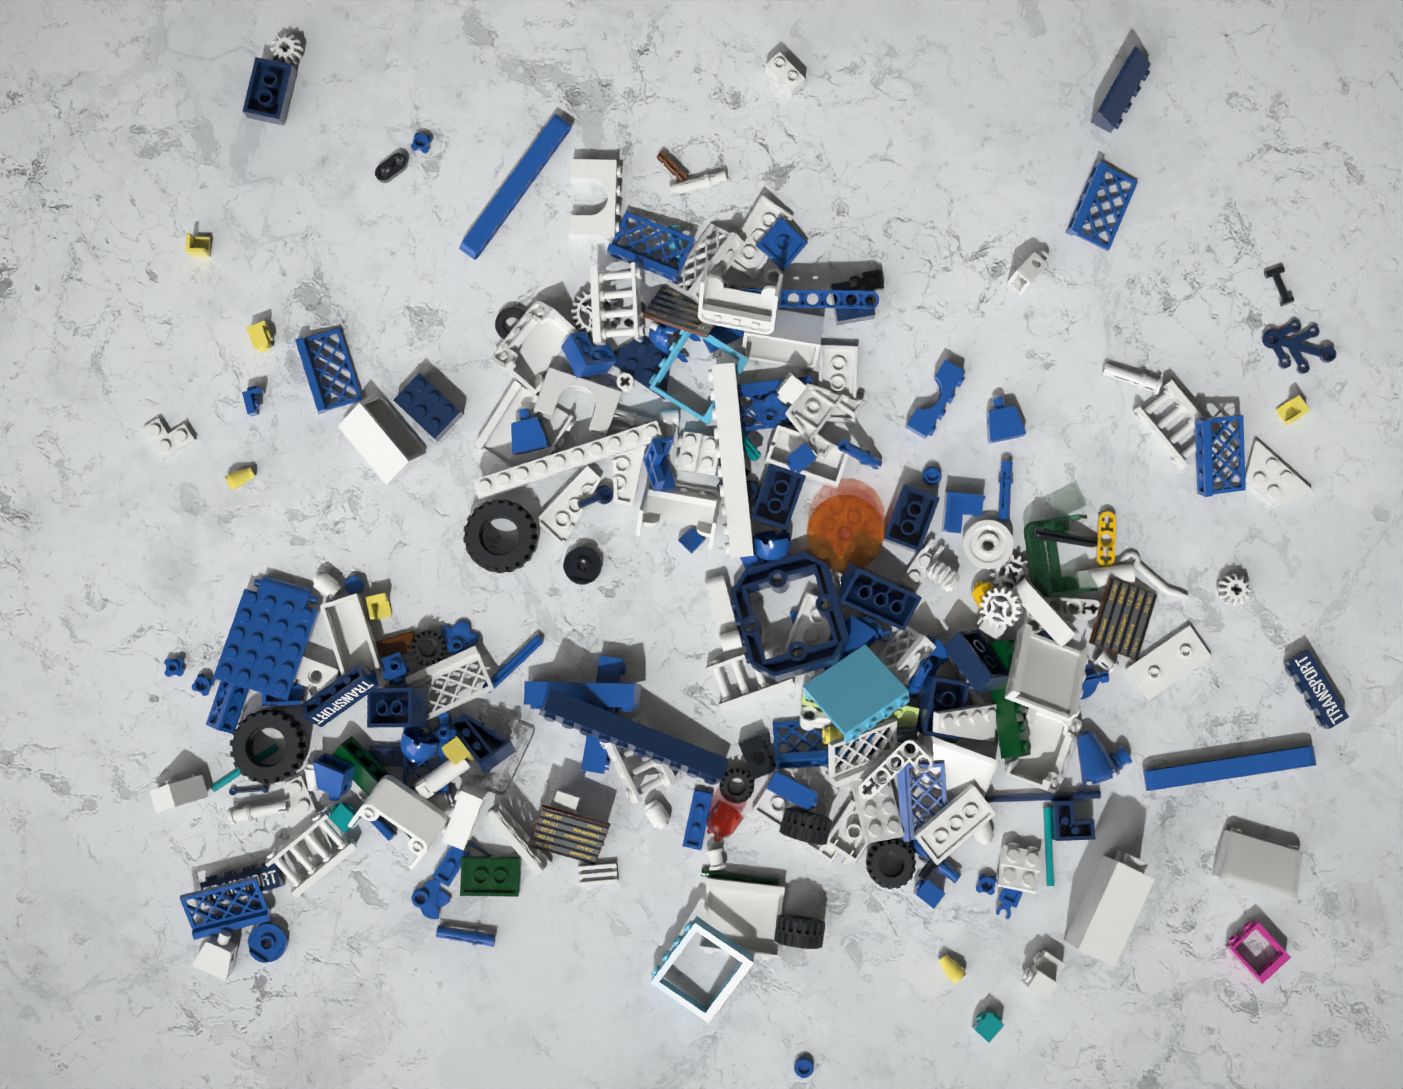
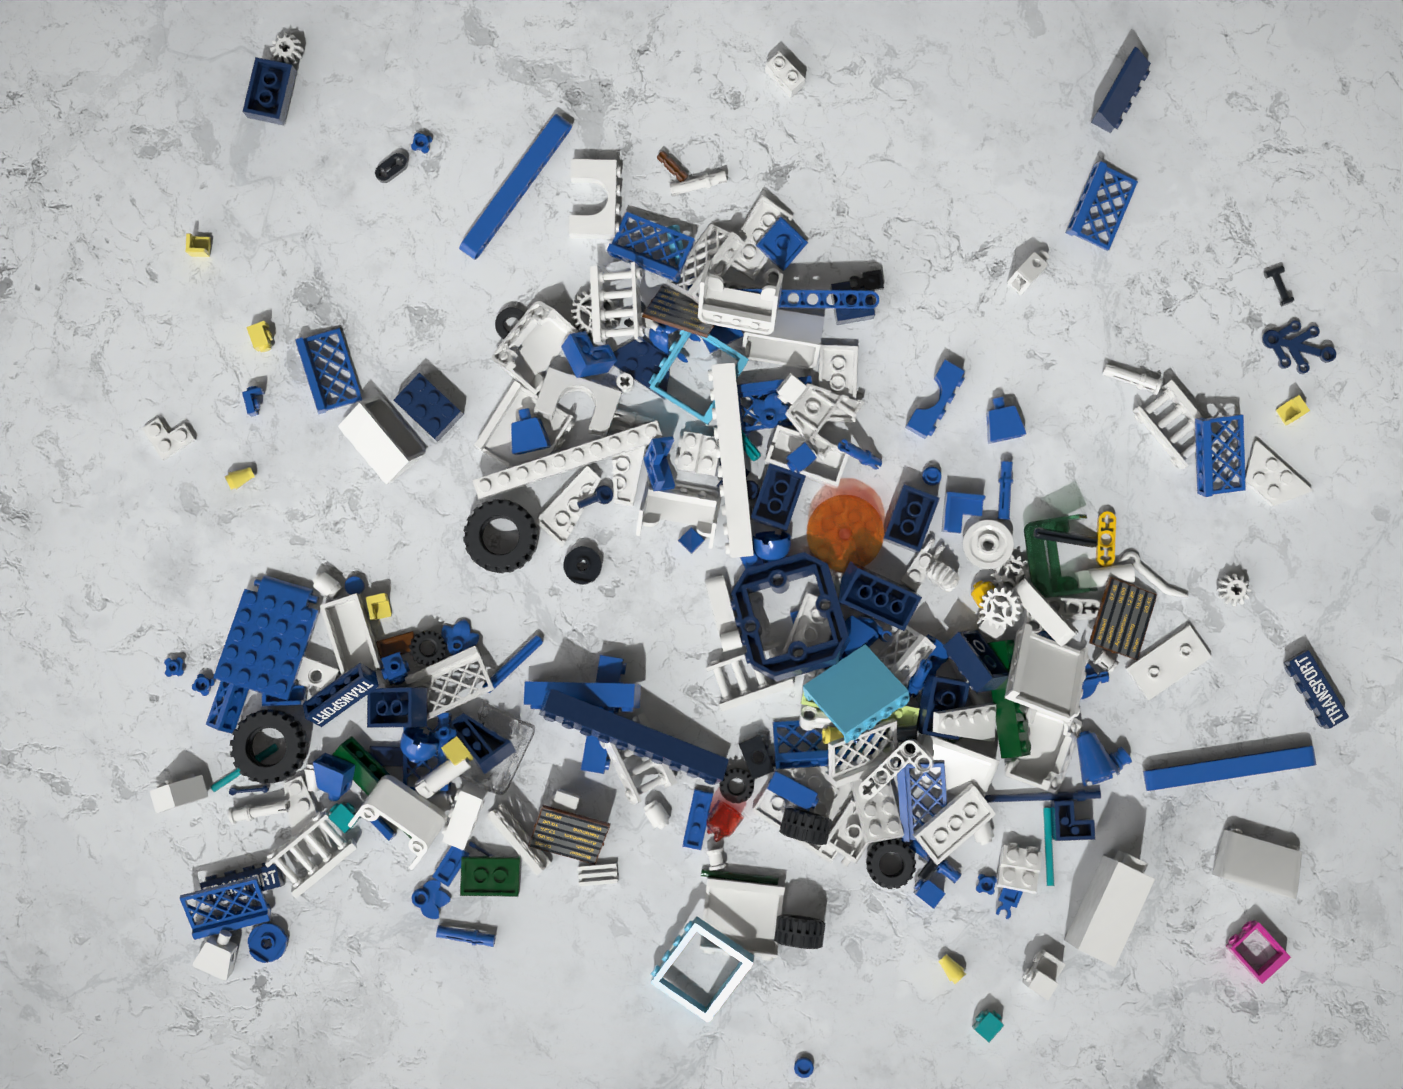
(669, 424): white piece -> none

